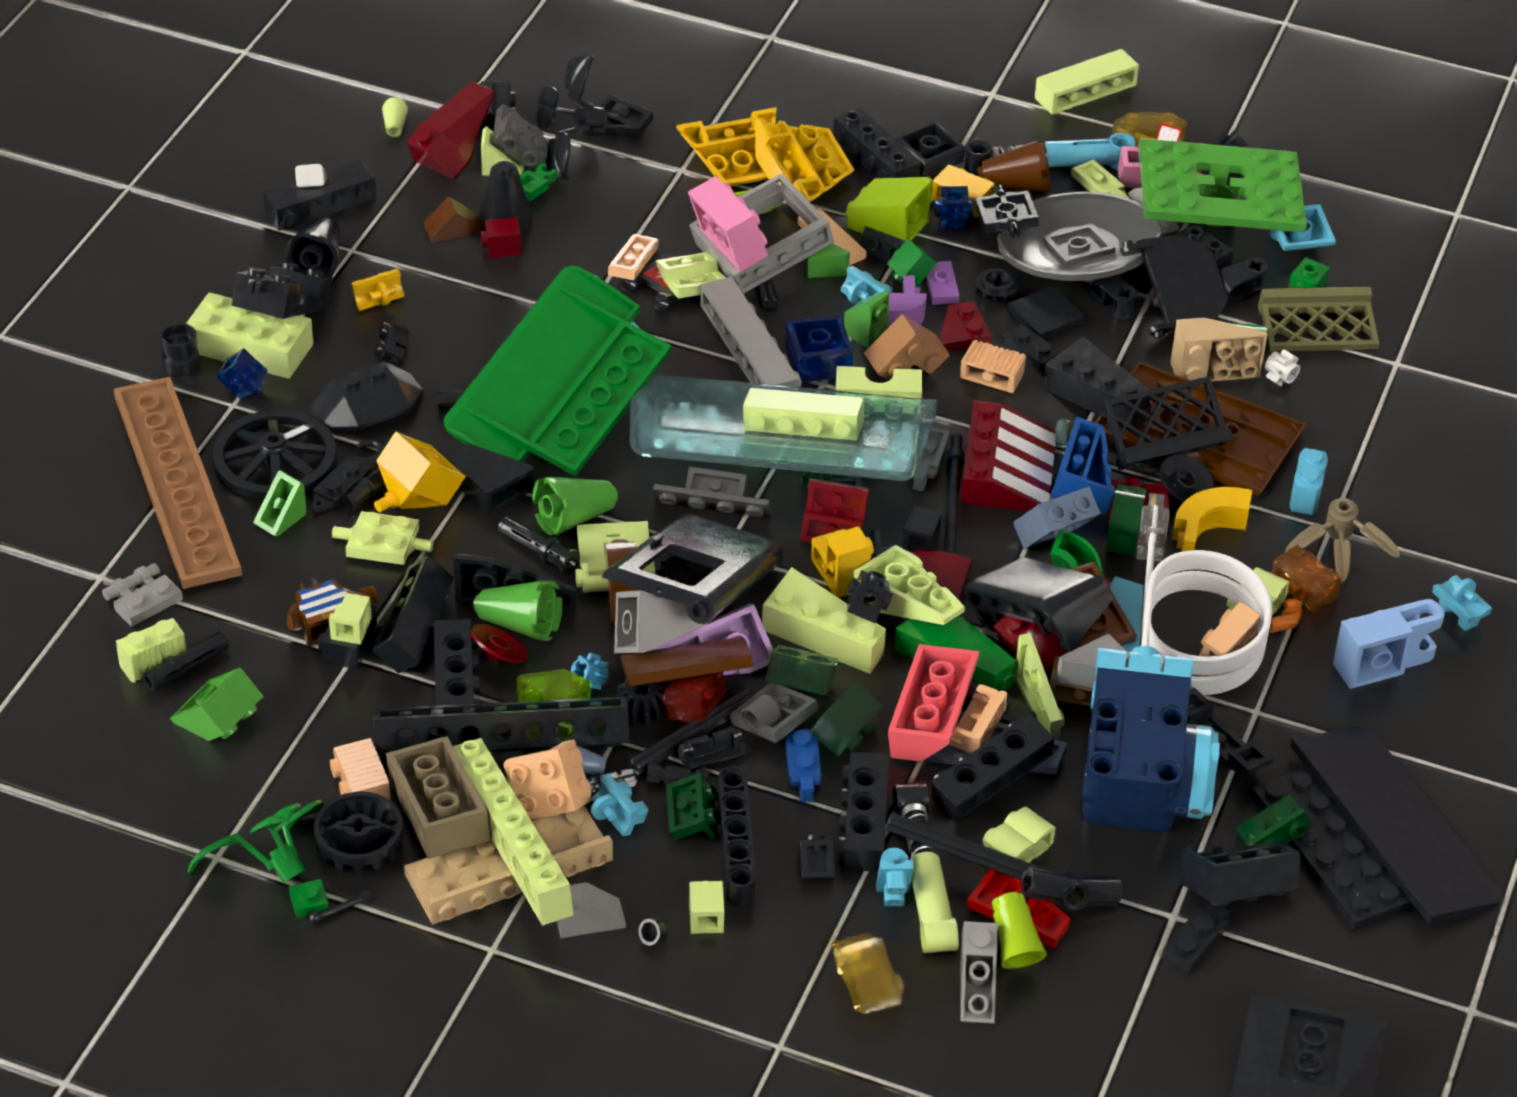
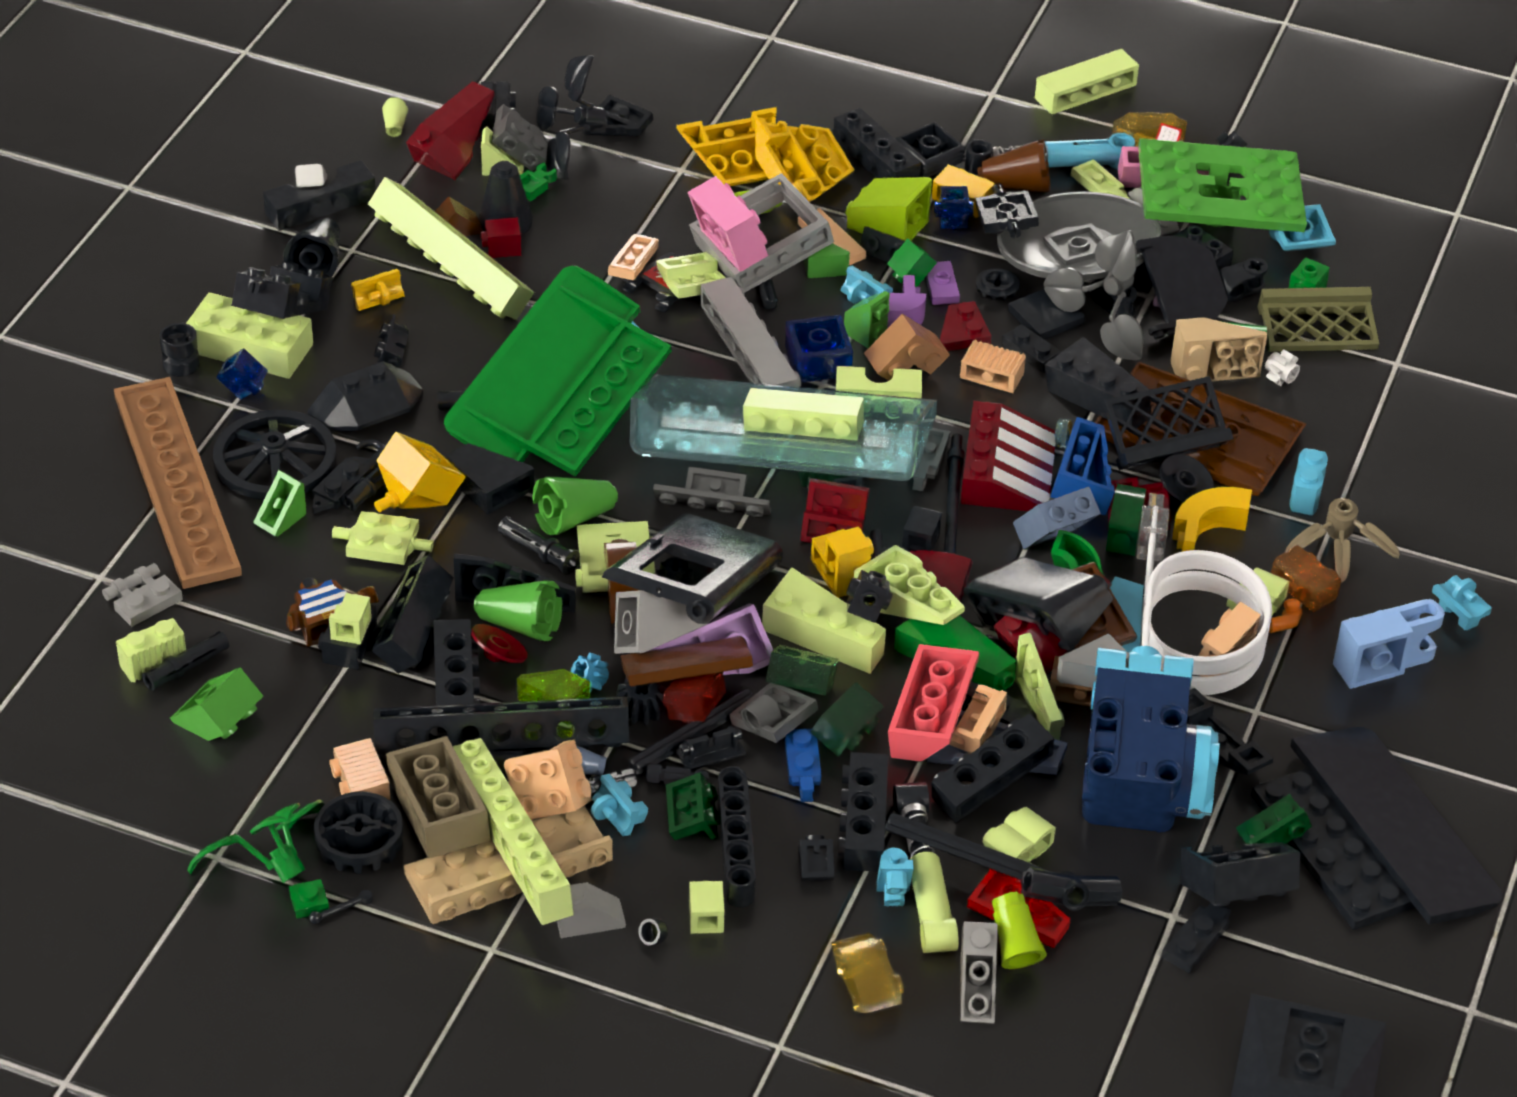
(451, 249): none -> yellowish green brick
(1066, 290): none -> dark grey plant

